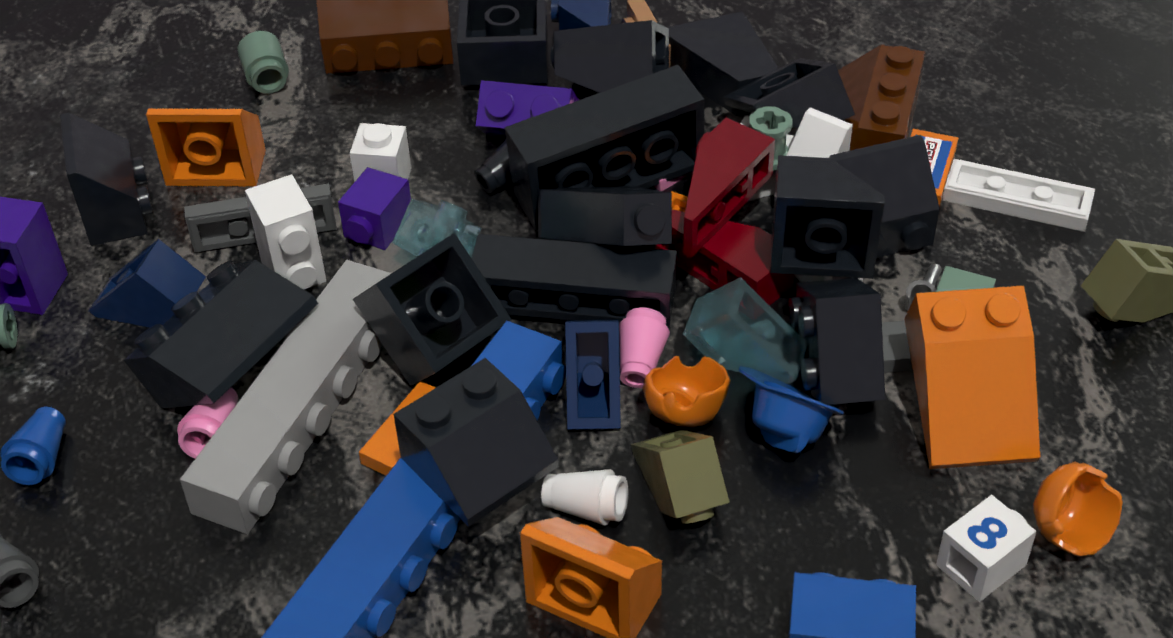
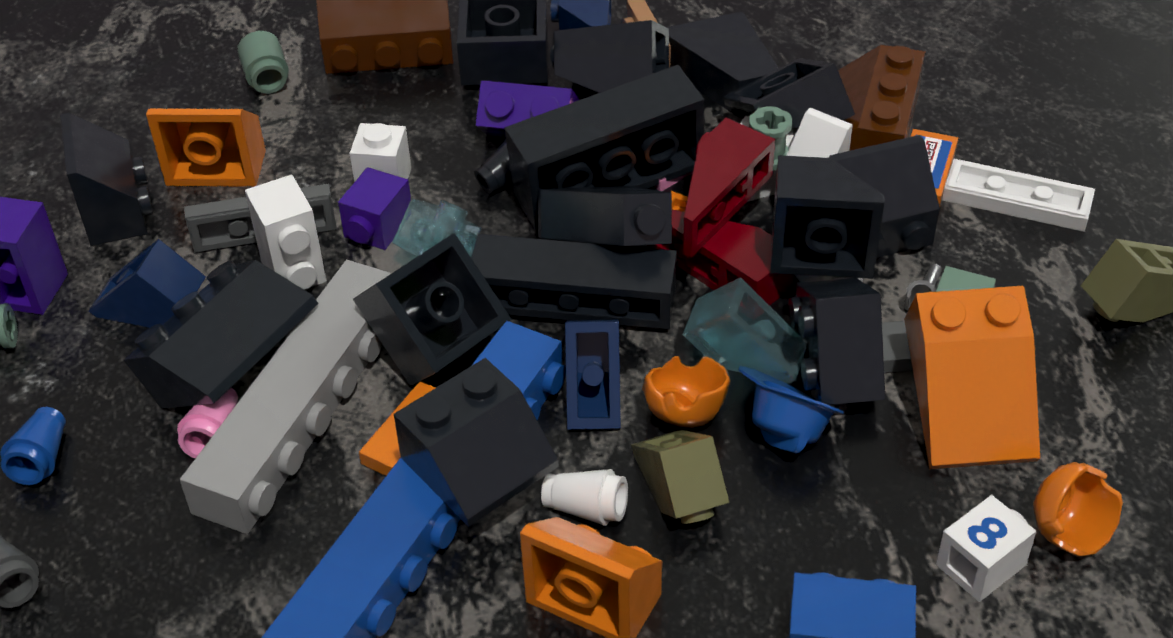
(641, 344): bright pink cone -> none

